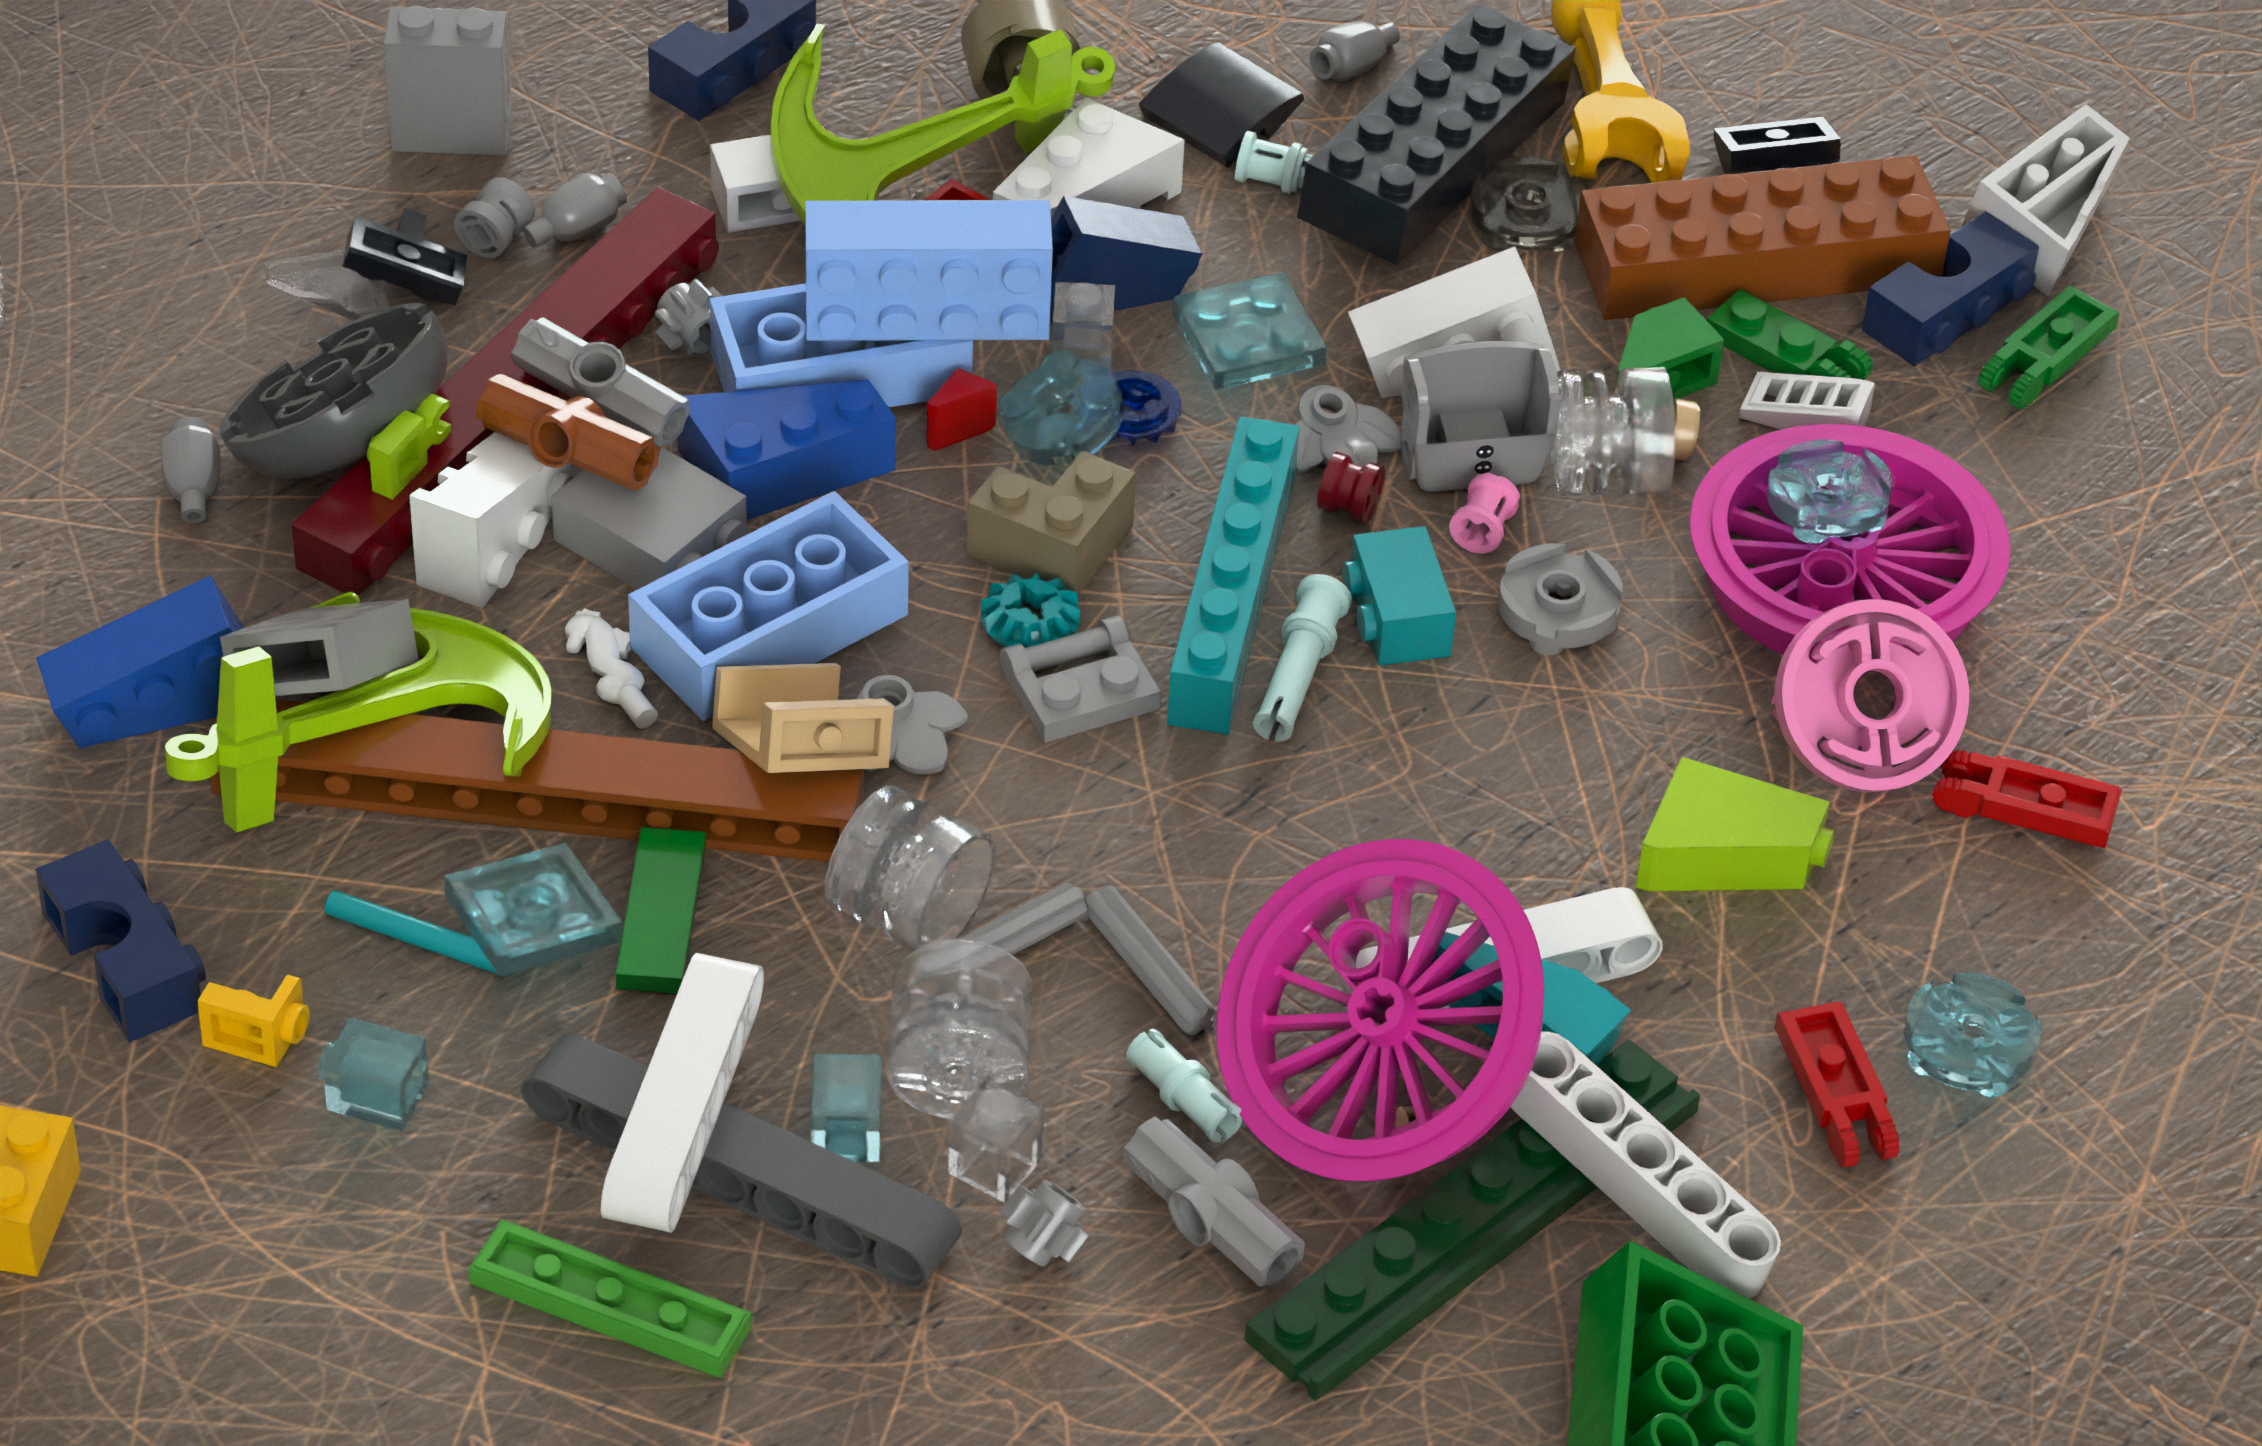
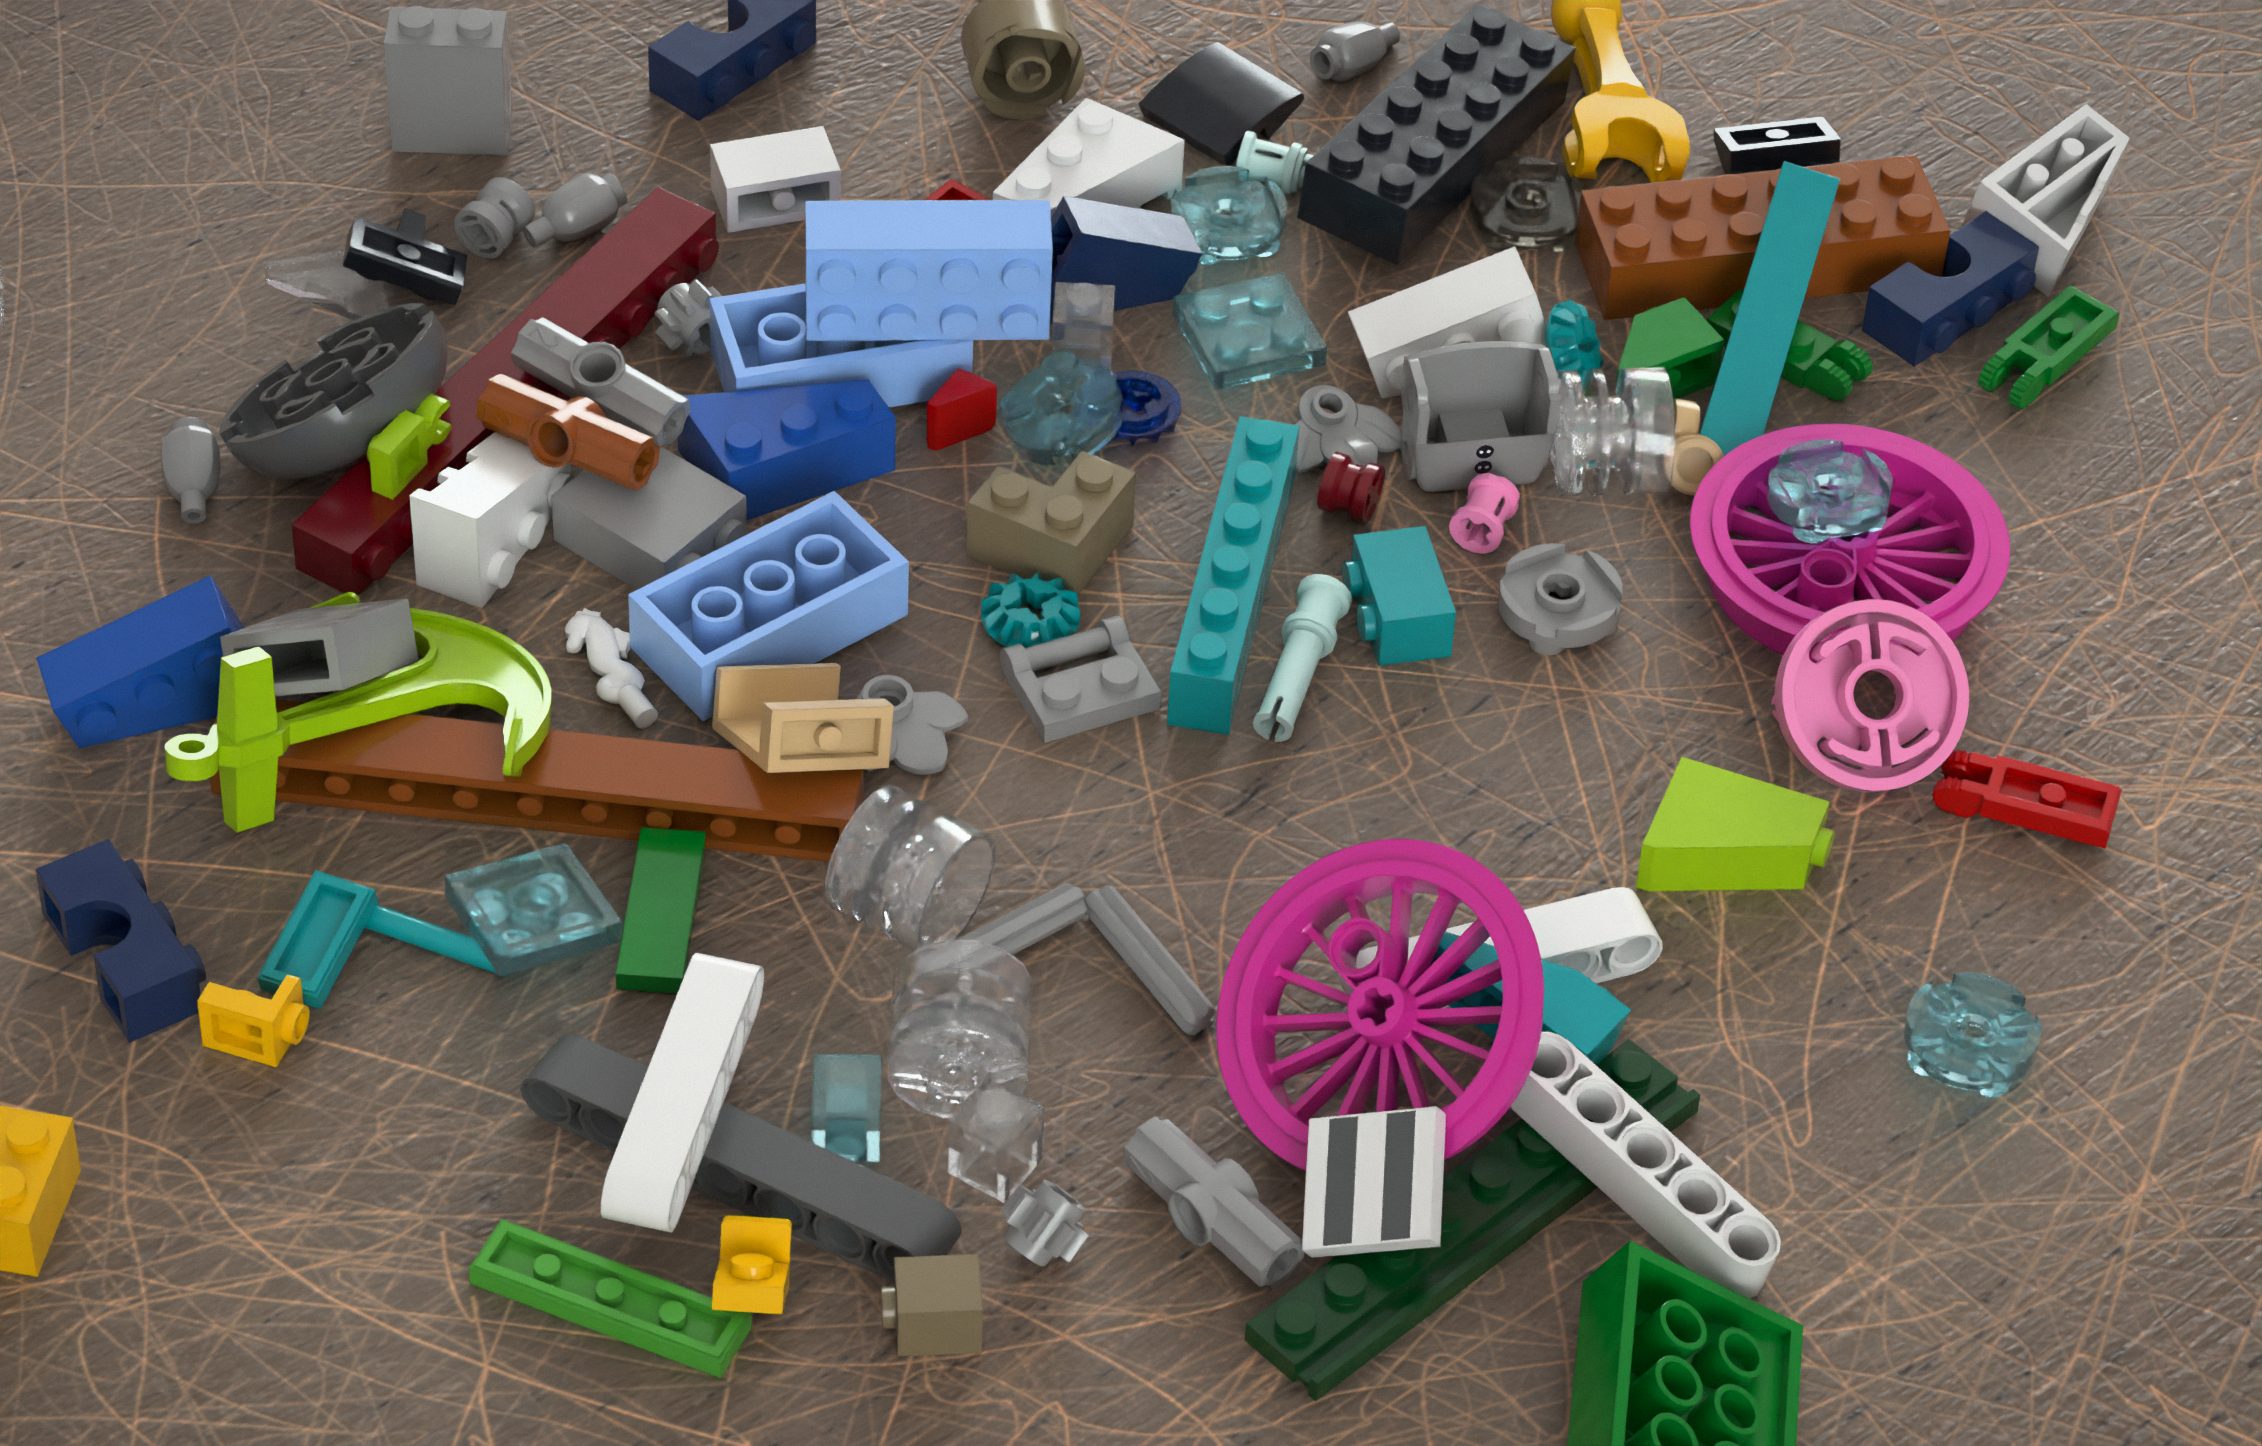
(319, 936): none -> teal tile
(374, 1073): clear light blue brick -> none
(753, 1265): none -> yellow bracket
(832, 168): lime piece -> none
(935, 1305): none -> dark tan brick
(1184, 1085): light aqua pin -> none
(1255, 208): none -> clear light blue plate
(1374, 1182): none -> white tile
(1573, 339): none -> teal gear
(1692, 461): none -> tan tile
(1769, 306): none -> teal tile
(1818, 399): white slope -> none
(1837, 1079): red hinge -> none

